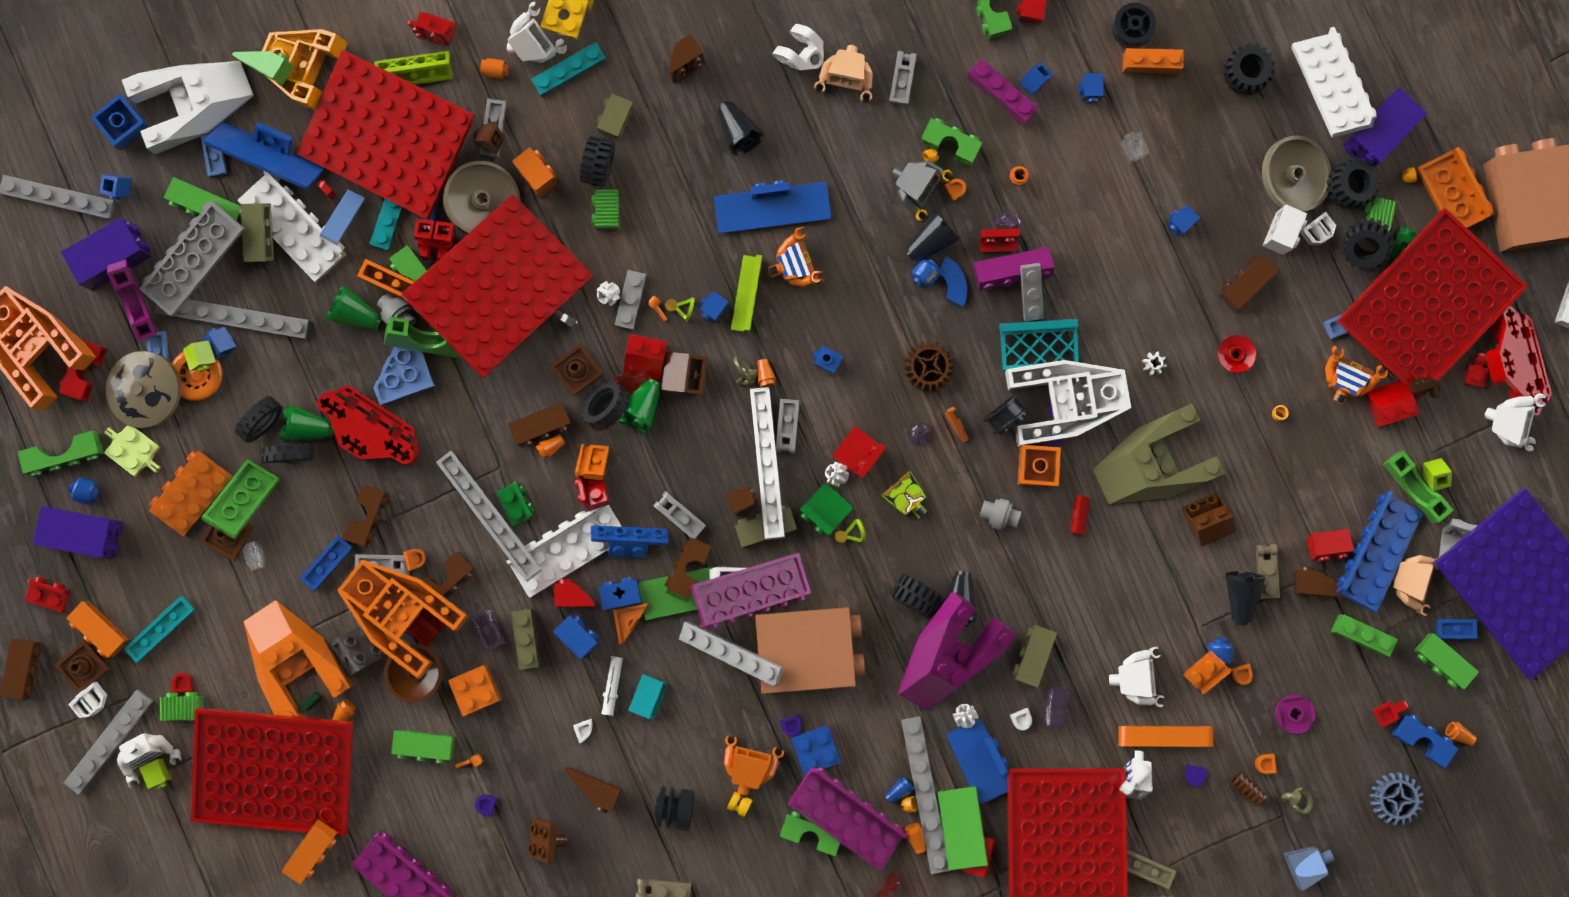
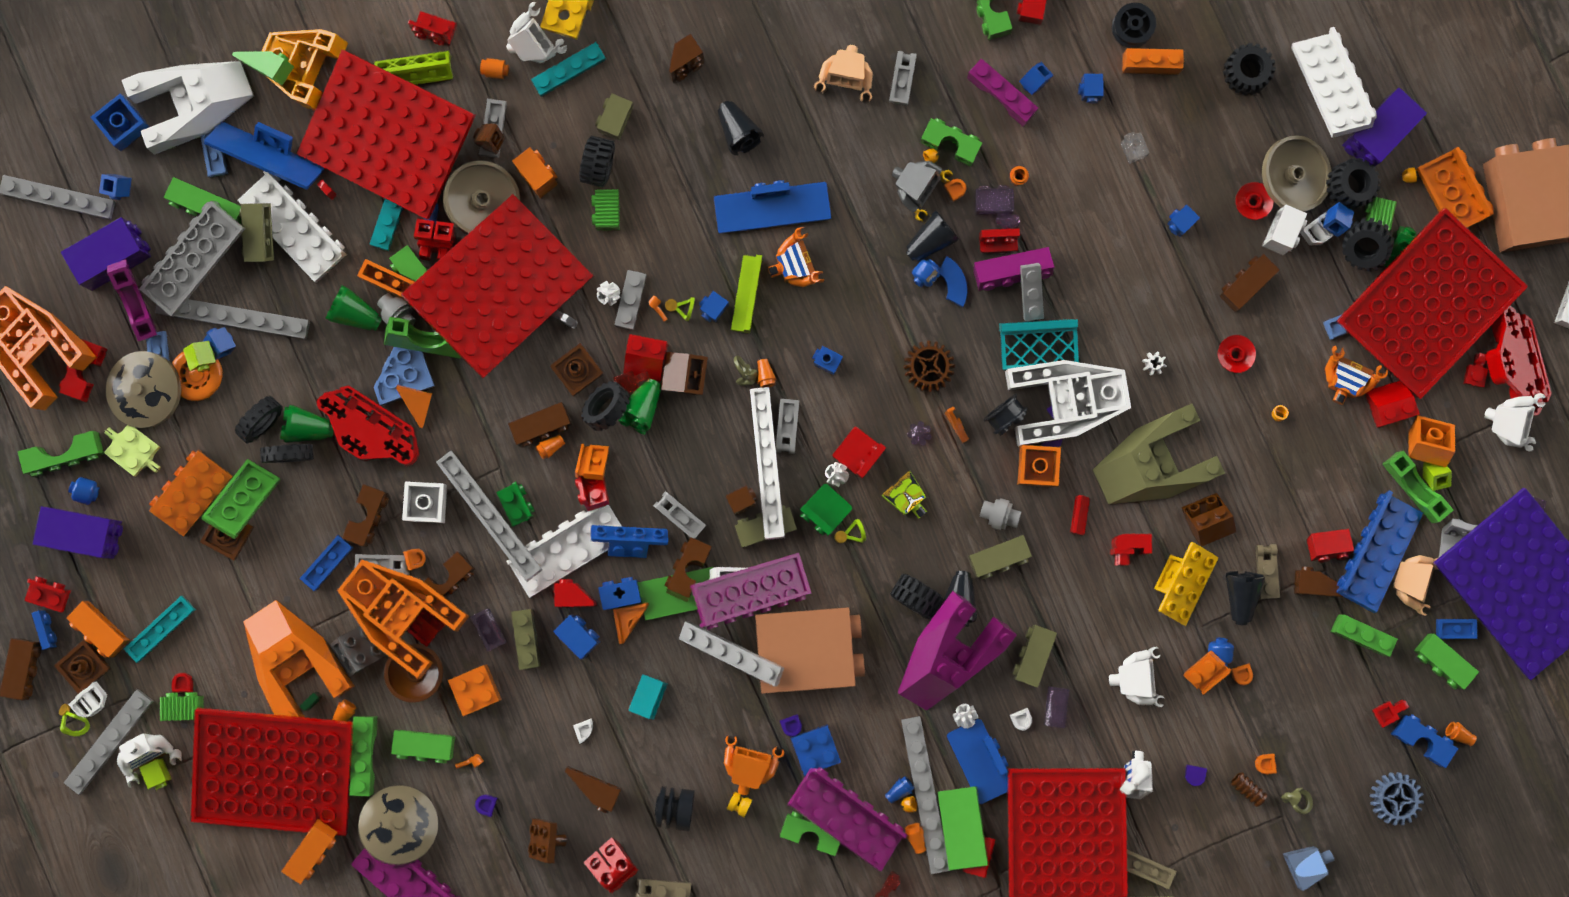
(46, 635): none -> blue plate
(64, 711): none -> lime piece
(254, 556): clear brick -> none
(342, 217): medium blue tile -> none
(363, 741): none -> bright green arch
(398, 825): none -> dark tan dish
(416, 401): none -> orange tile
(424, 502): none -> white brick
(610, 694): white pin -> none
(617, 871): none -> red hips
(802, 61): white piece -> none
(994, 200): none -> clear purple brick
(1000, 557): none -> olive brick
(1124, 546): none -> red hips
(1166, 736): orange beam -> none
(1184, 582): none -> yellow bracket
(1257, 192): none -> red dish
(1303, 721): magenta plate -> none
(1338, 219): none -> blue brick
(1421, 384): dark brown bracket -> none
(1431, 441): none -> orange brick

